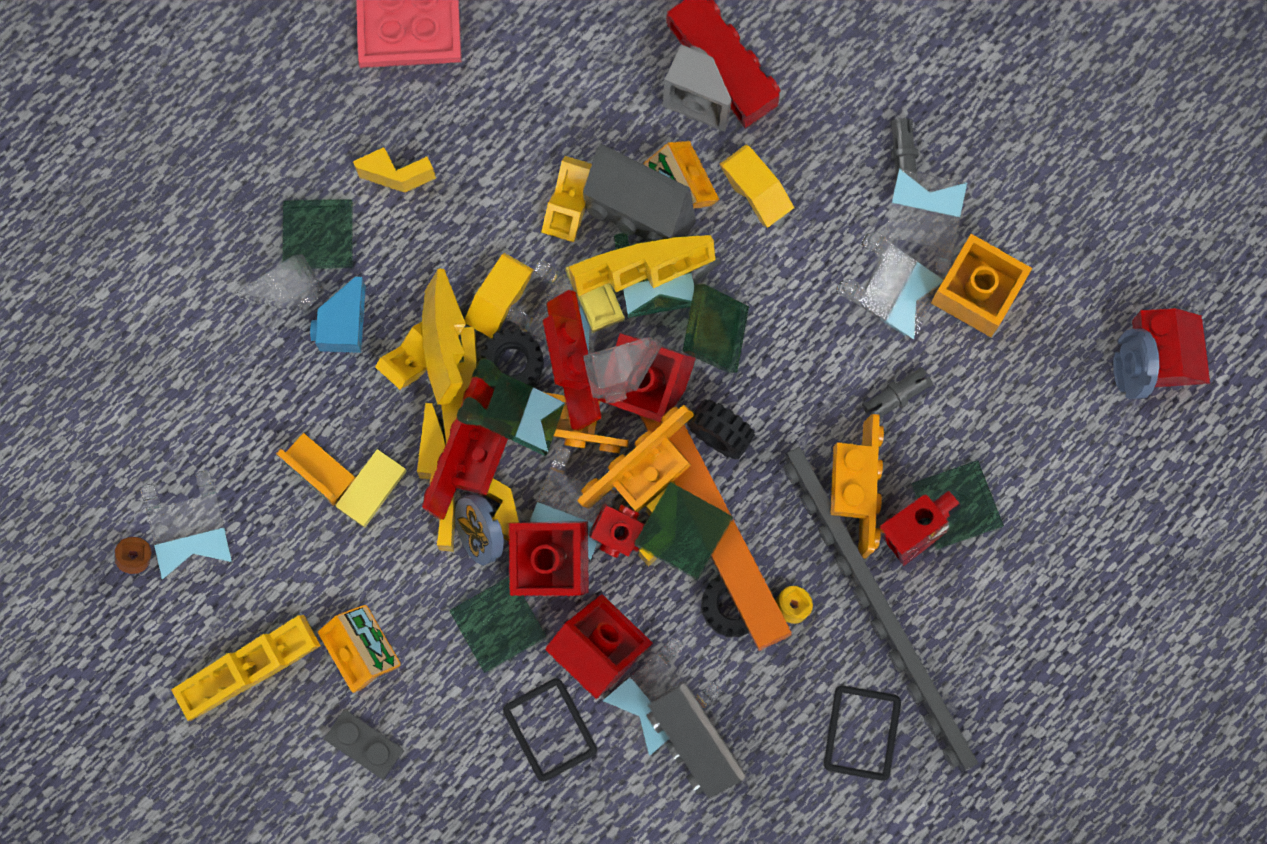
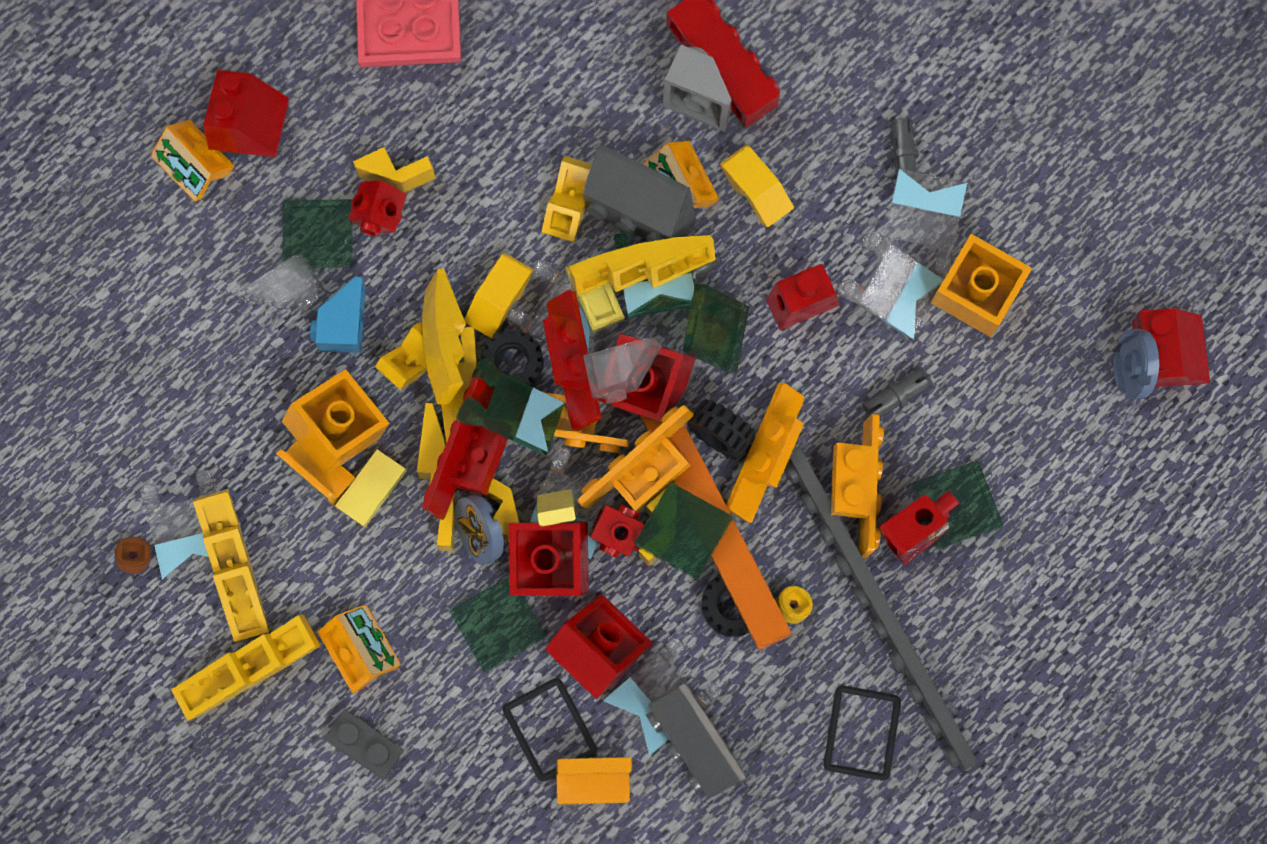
(188, 161): none -> panel
(231, 565): none -> yellow slope
(244, 115): none -> red slope
(335, 422): none -> light orange brick
(377, 207): none -> red brick
(556, 507): none -> light yellow tile
(593, 780): none -> light orange panel
(768, 452): none -> light orange bracket
(803, 297): none -> red torso

